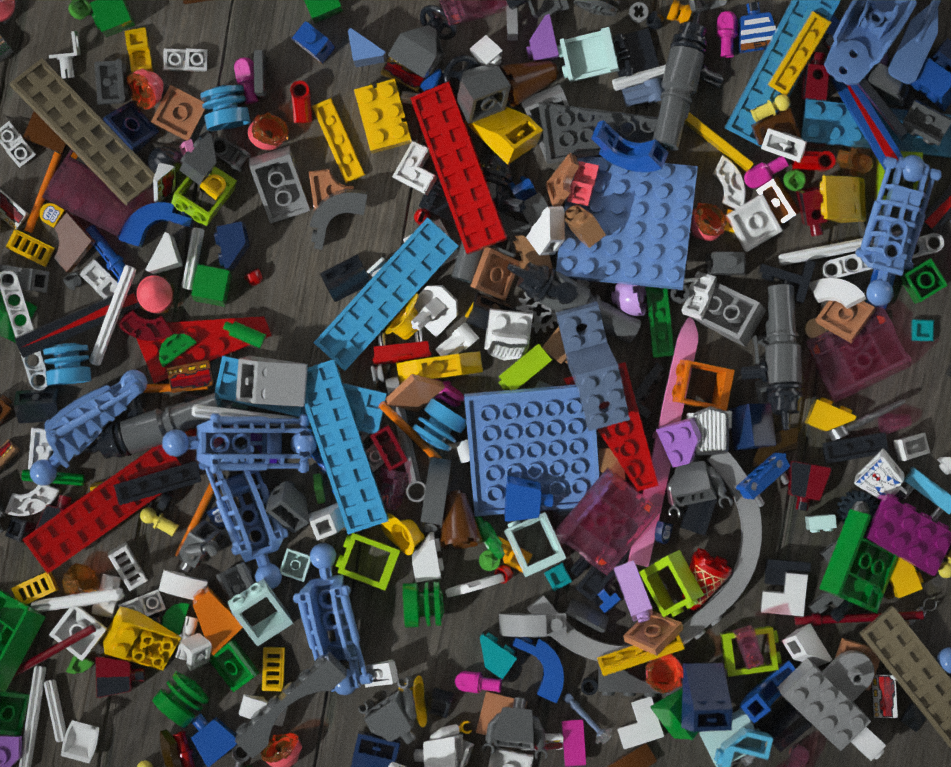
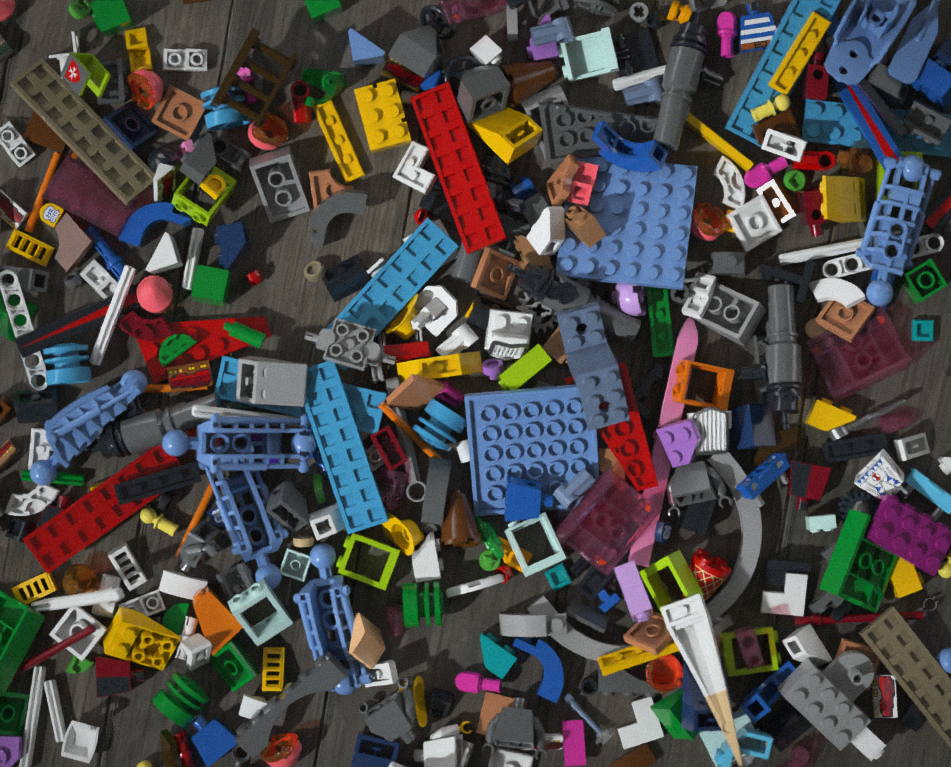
(88, 72): none -> piece
(243, 61): none -> dark brown fence
(303, 541): none -> tan tile
(313, 42): blue torso -> none
(314, 271): none -> dark tan tile
(329, 81): none -> green helmet
(350, 345): none -> light grey piece
(366, 642): none -> light nougat slope
(395, 618): none -> clear pink cone
(492, 368): none -> medium lavender tile
(557, 31): none -> sand blue piece
(570, 493): none -> sand blue piece
(694, 636): none -> white plate

